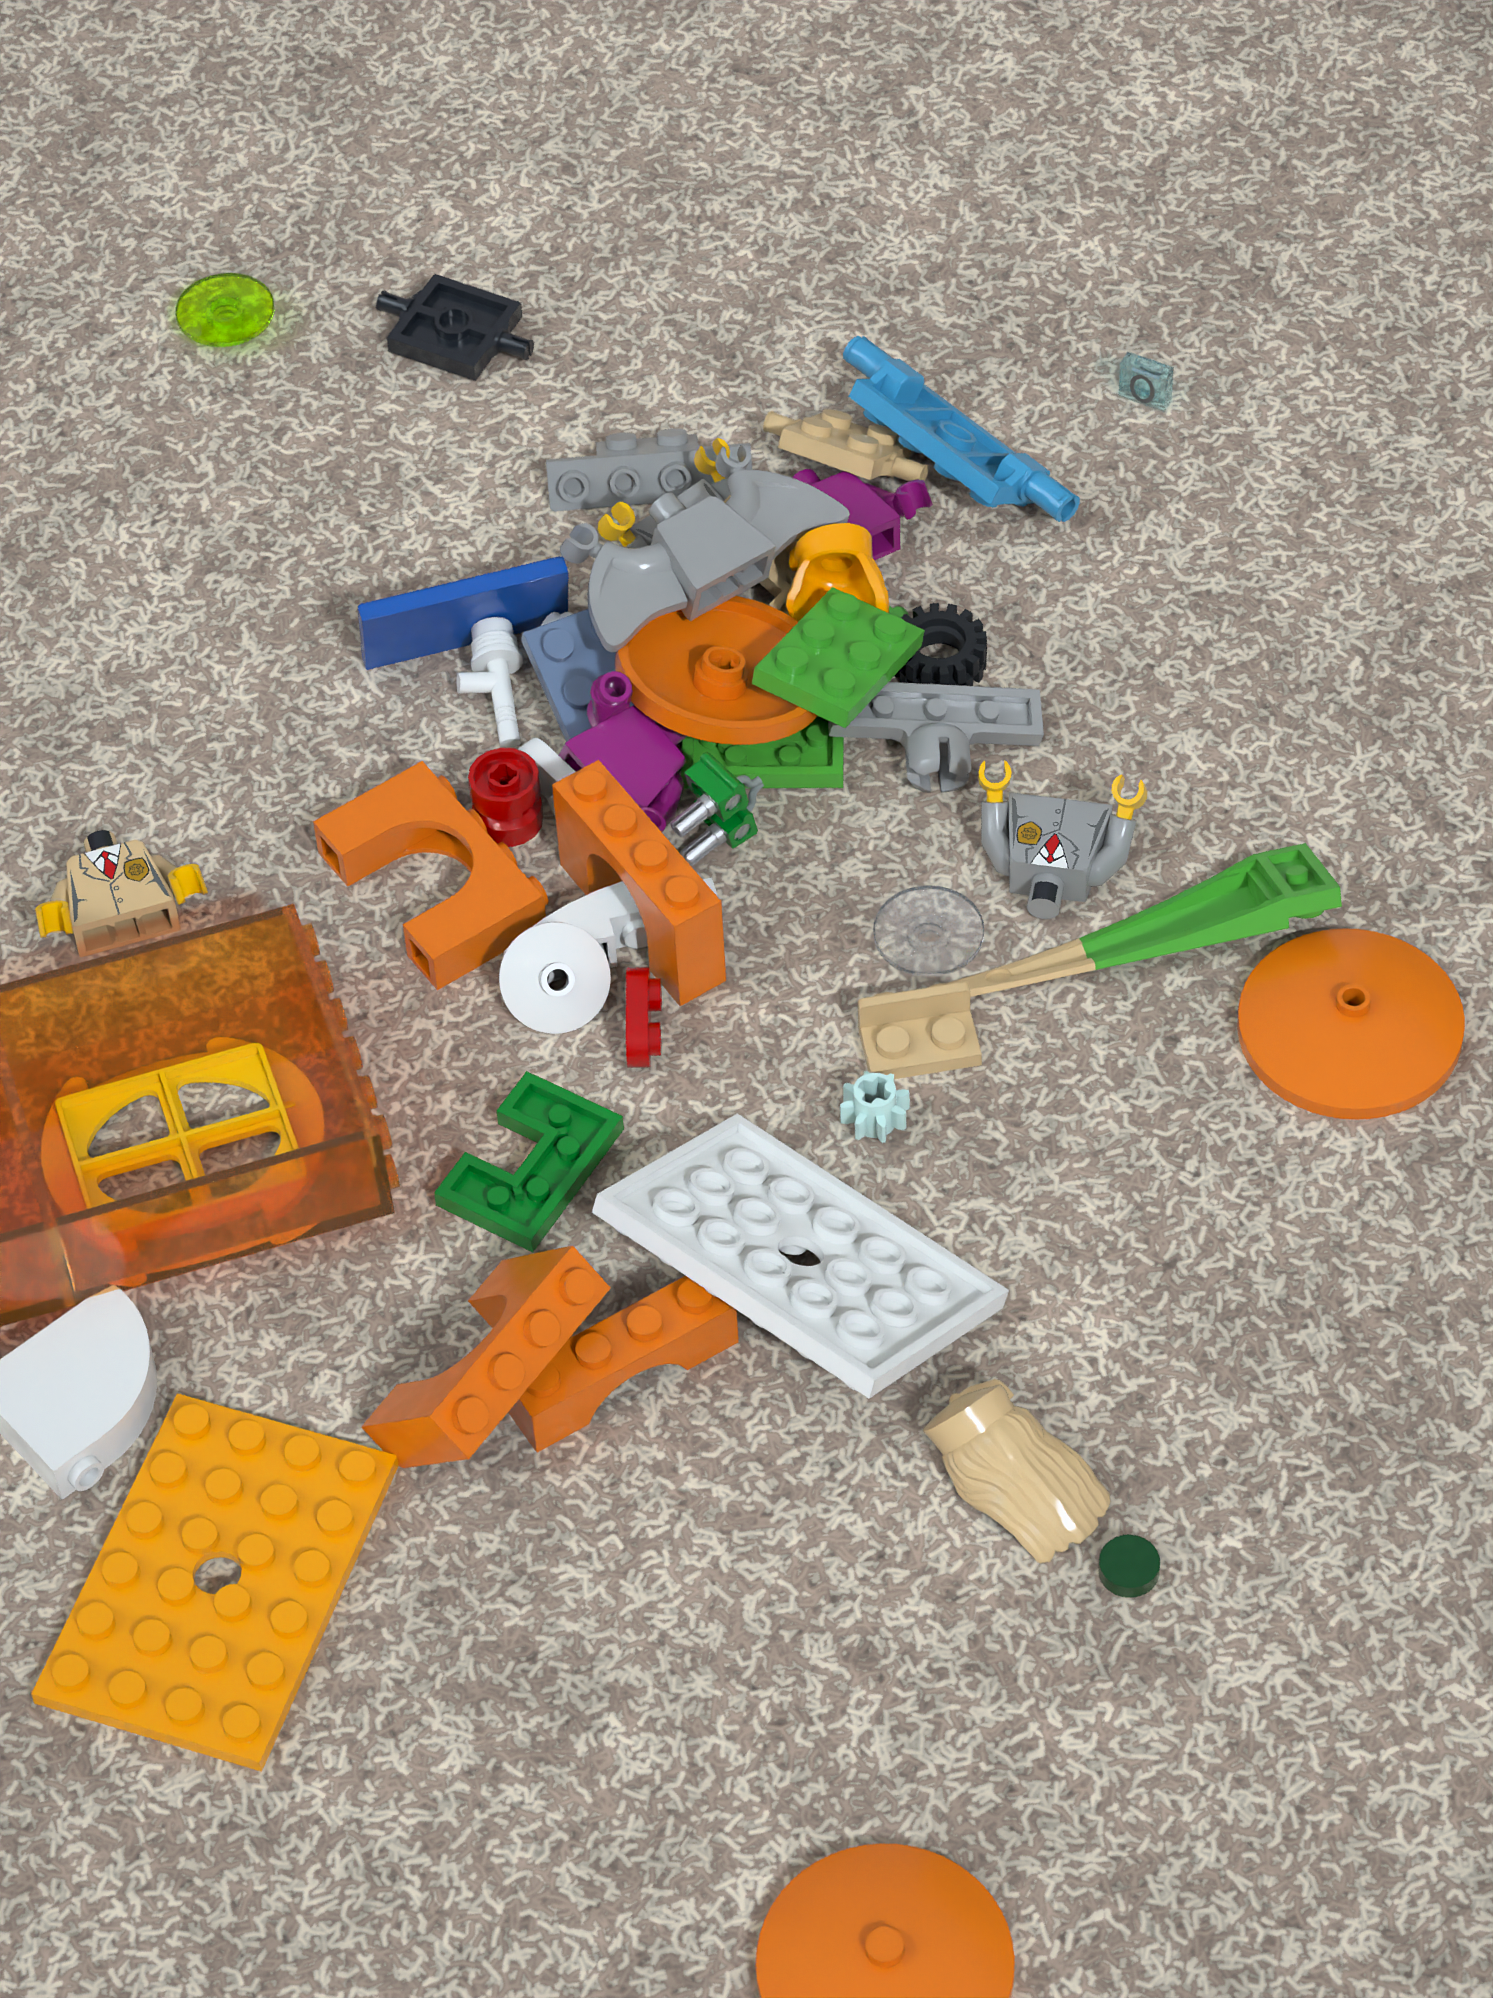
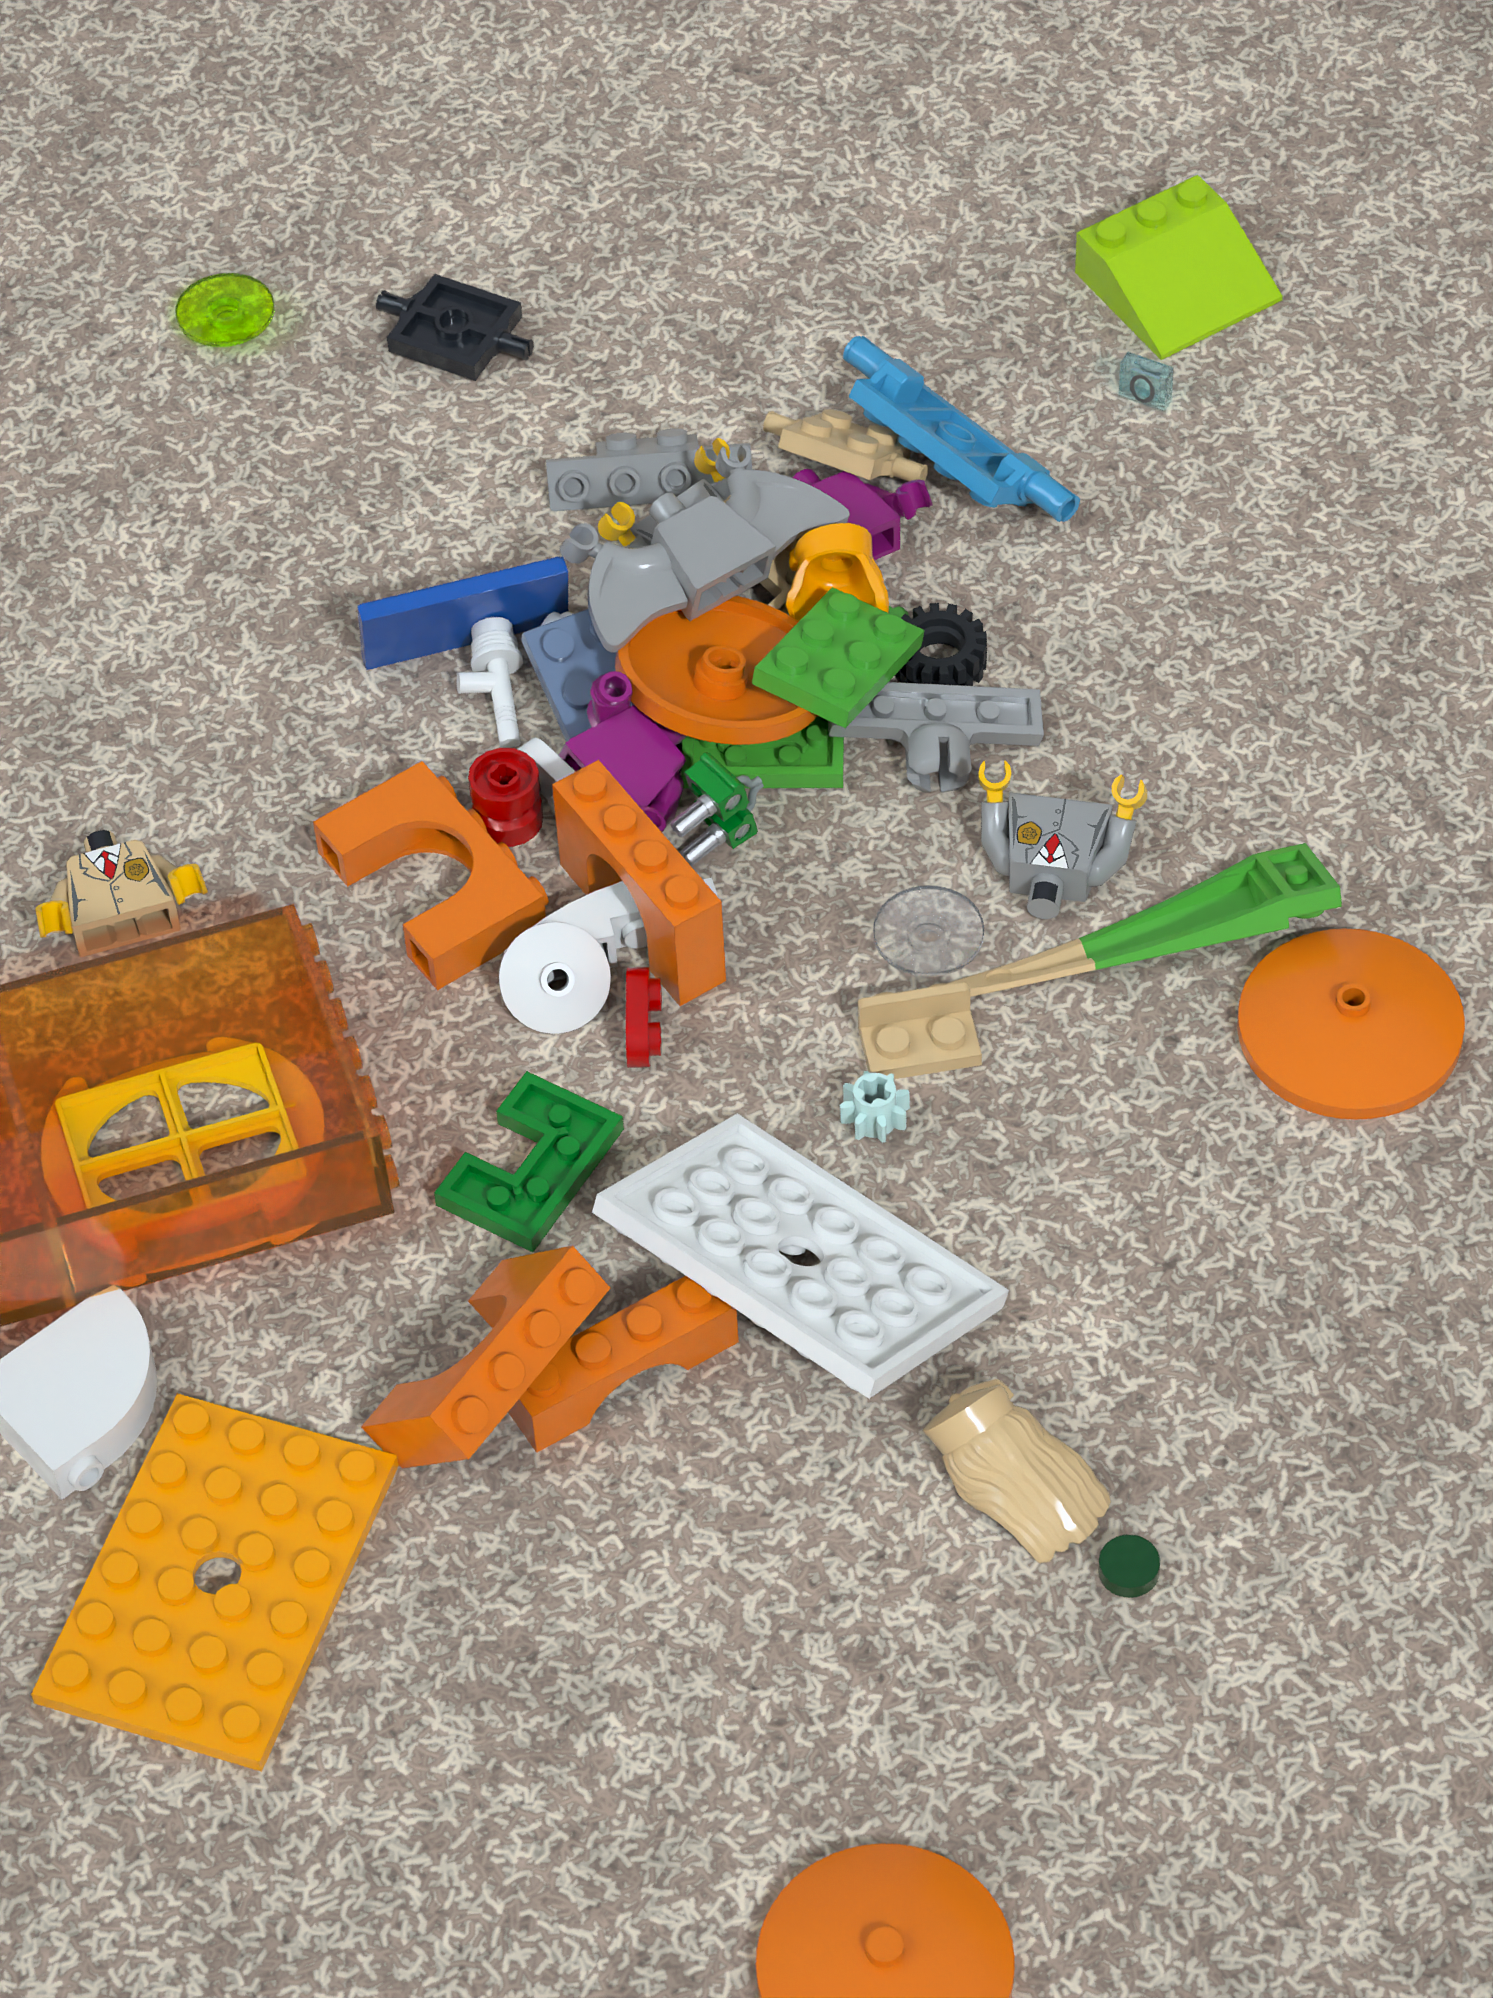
(1175, 267): none -> lime slope

